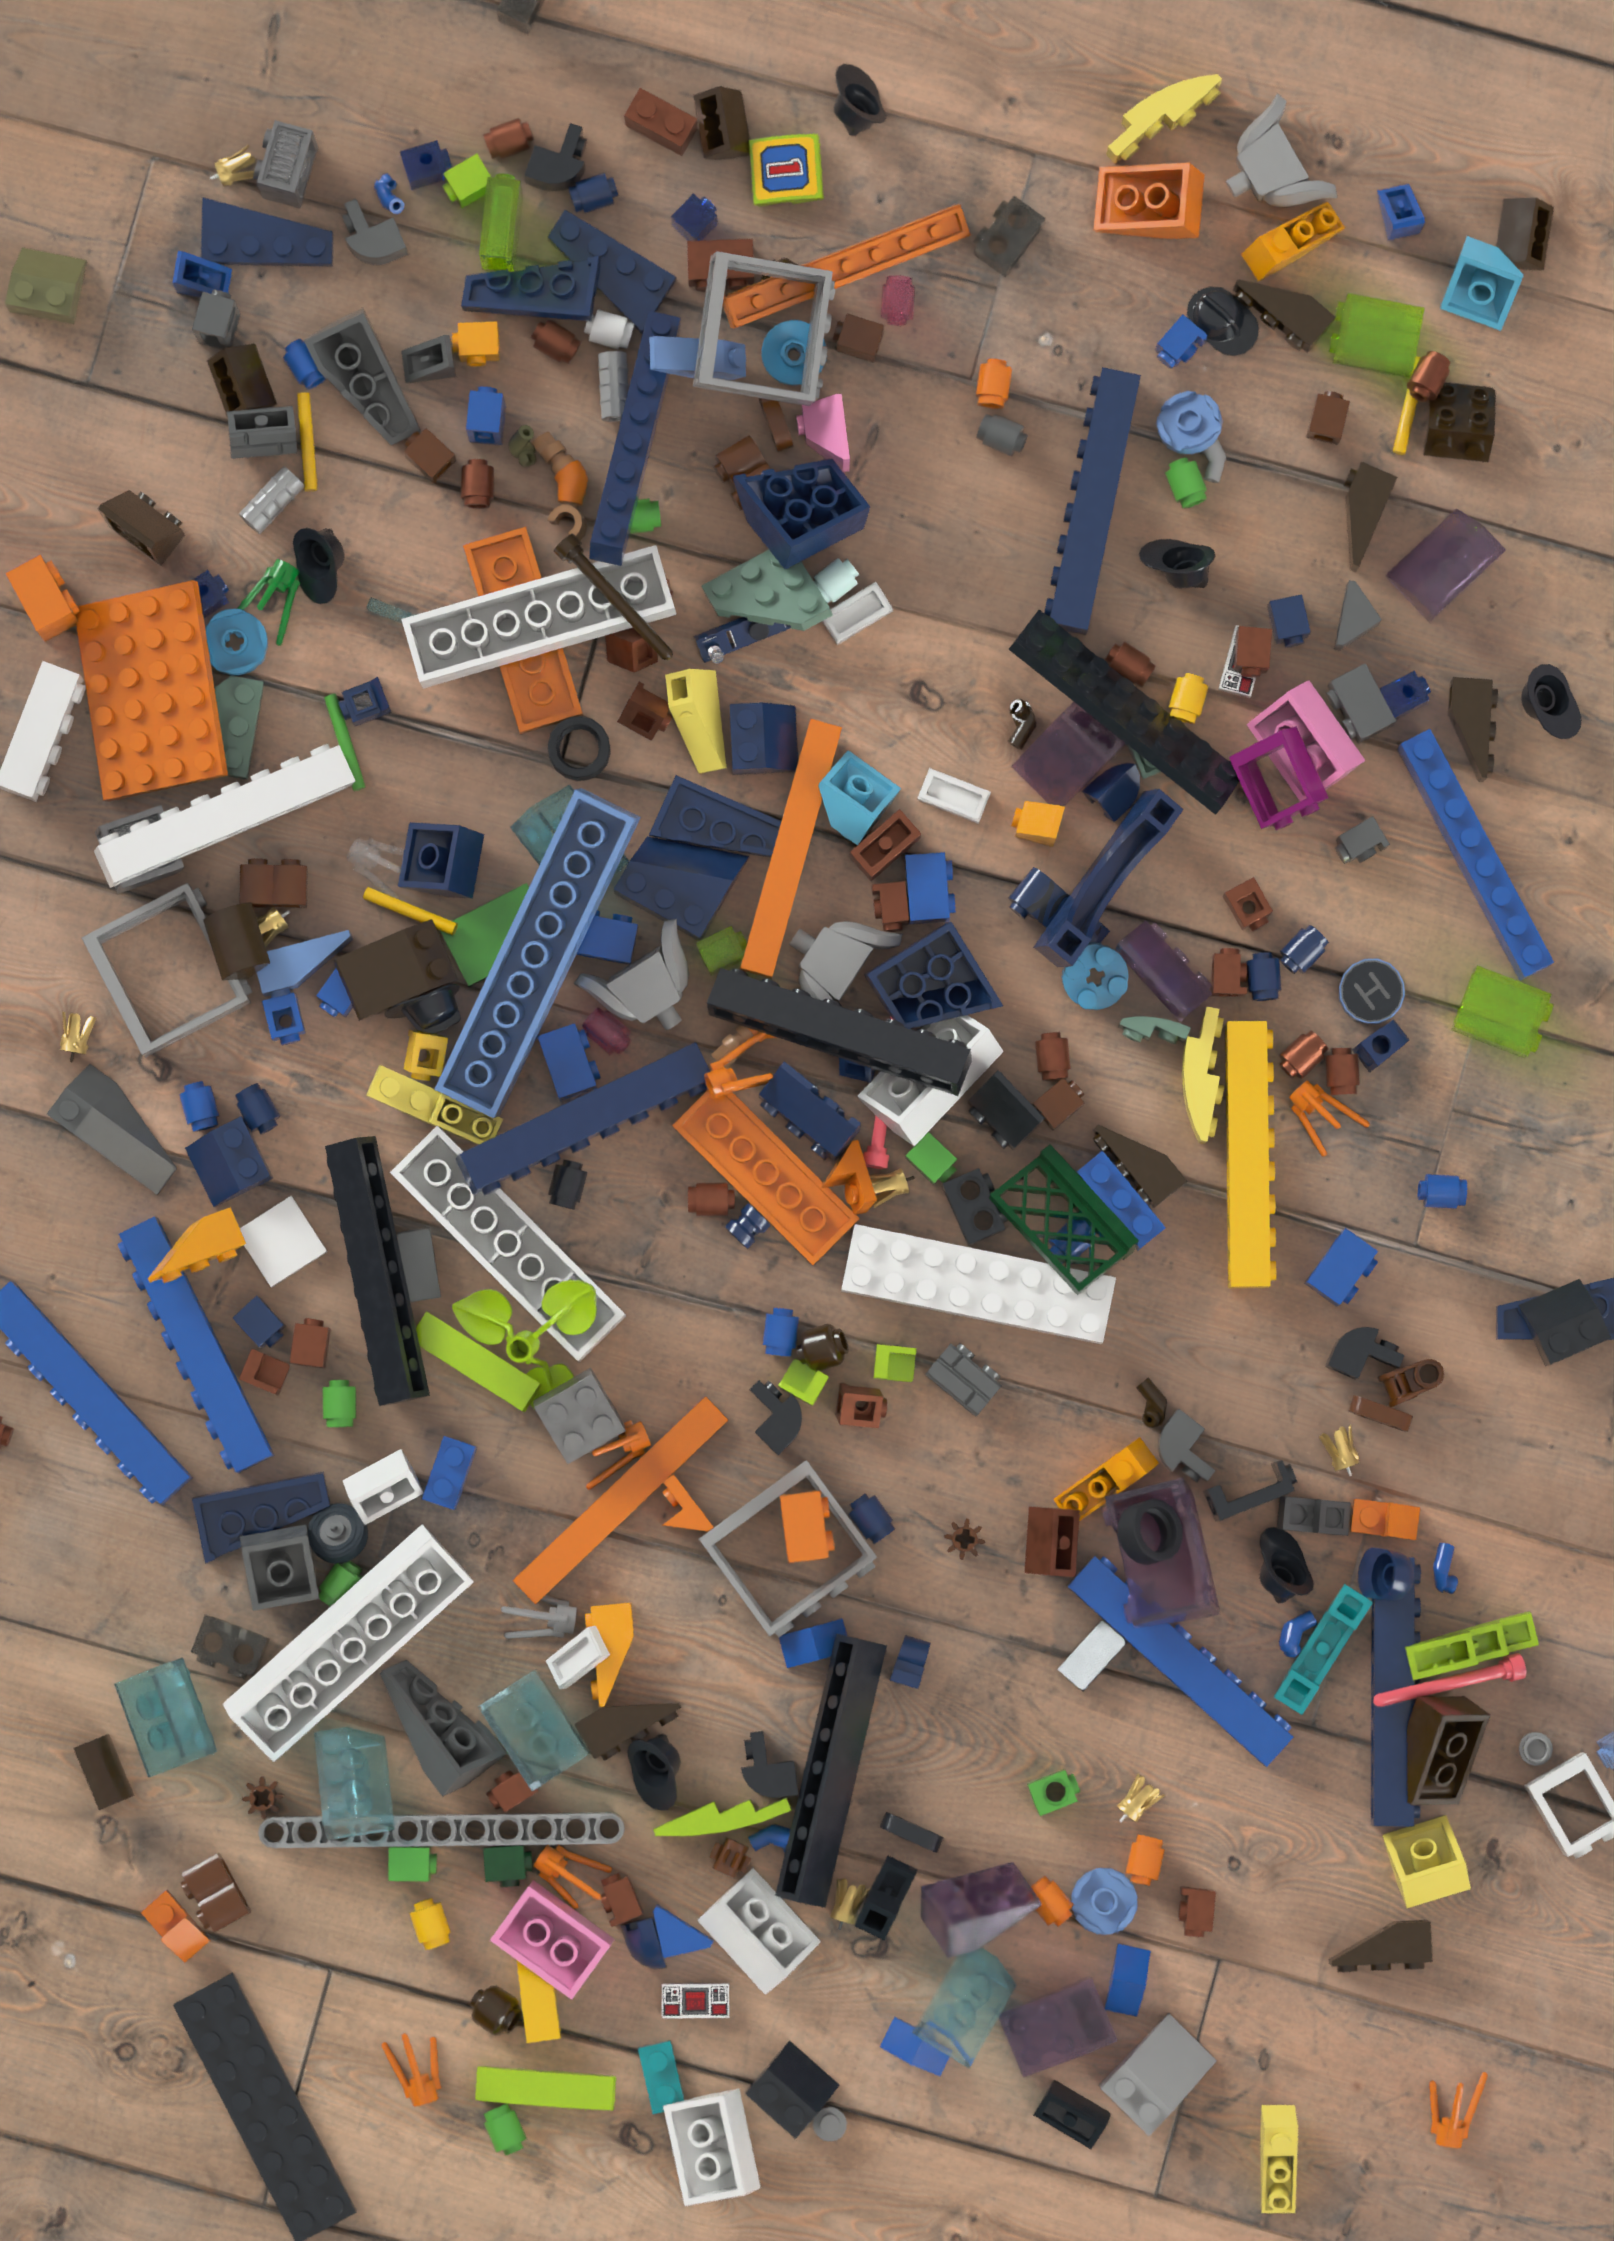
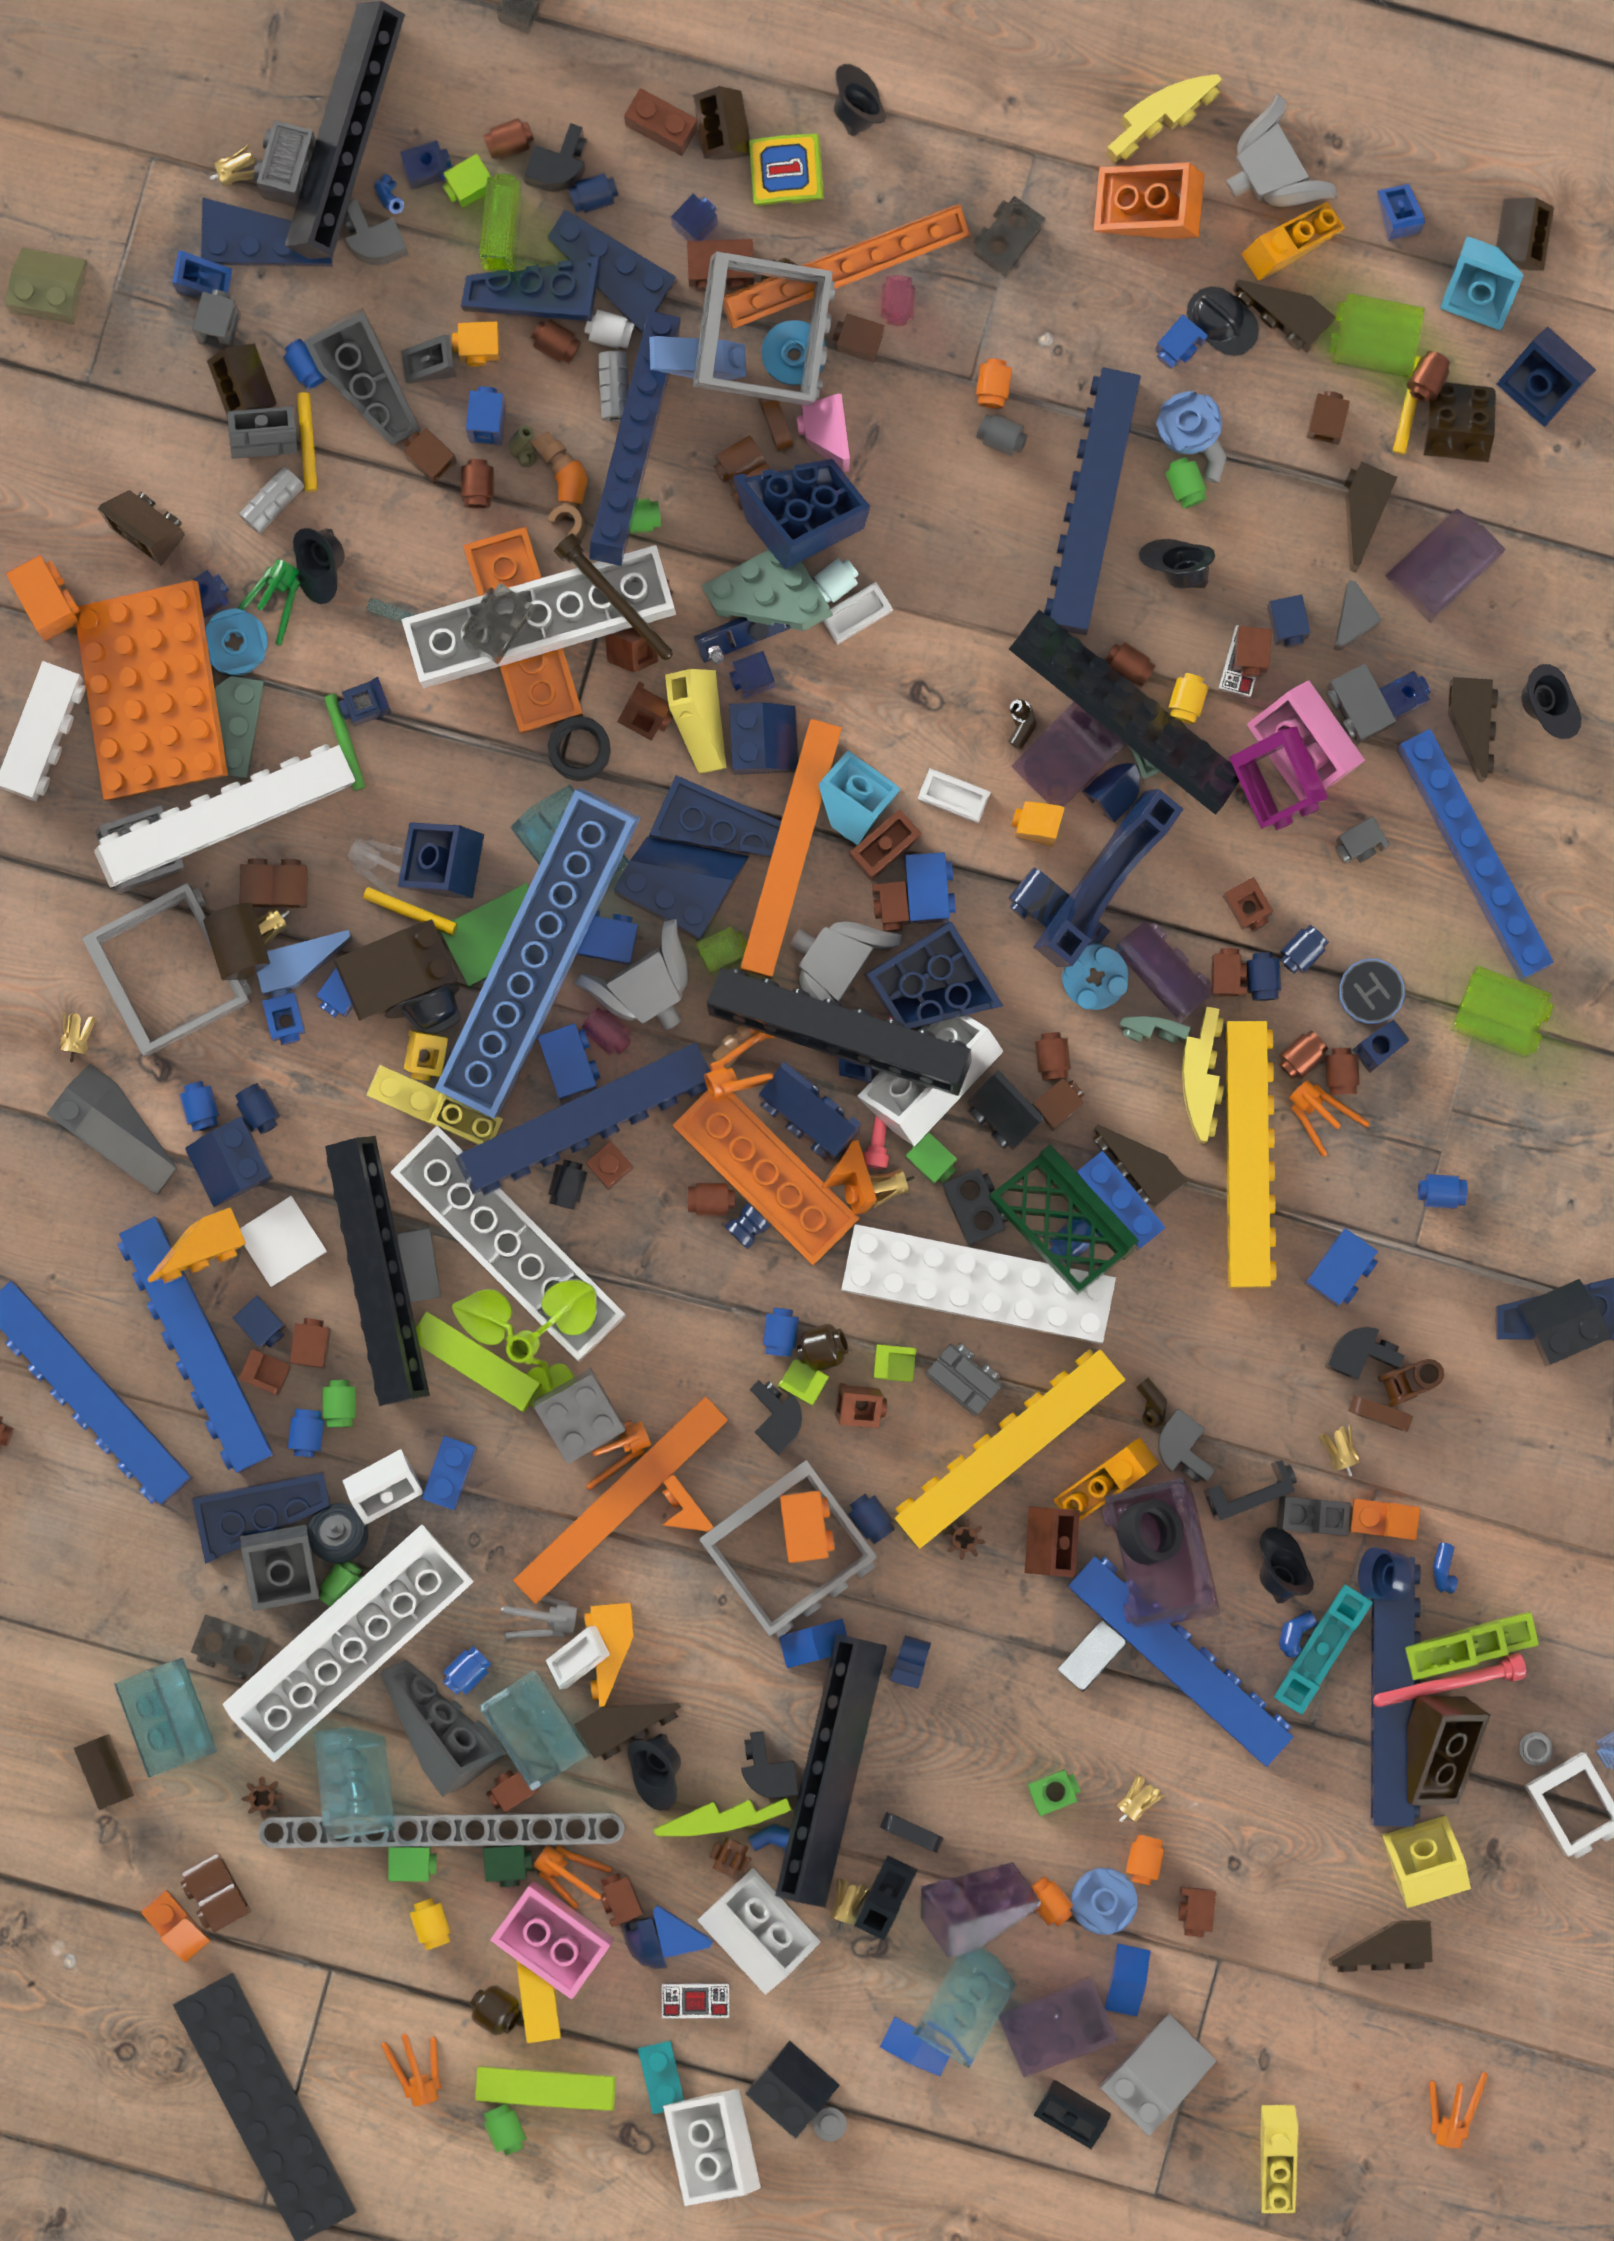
(306, 1432): none -> blue brick
(344, 130): none -> black brick
(466, 1671): none -> blue brick
(506, 627): none -> clear smoke brick
(609, 1165): none -> copper brick
(752, 675): none -> clear blue brick
(1009, 1449): none -> yellow brick
(1546, 376): none -> dark blue slope

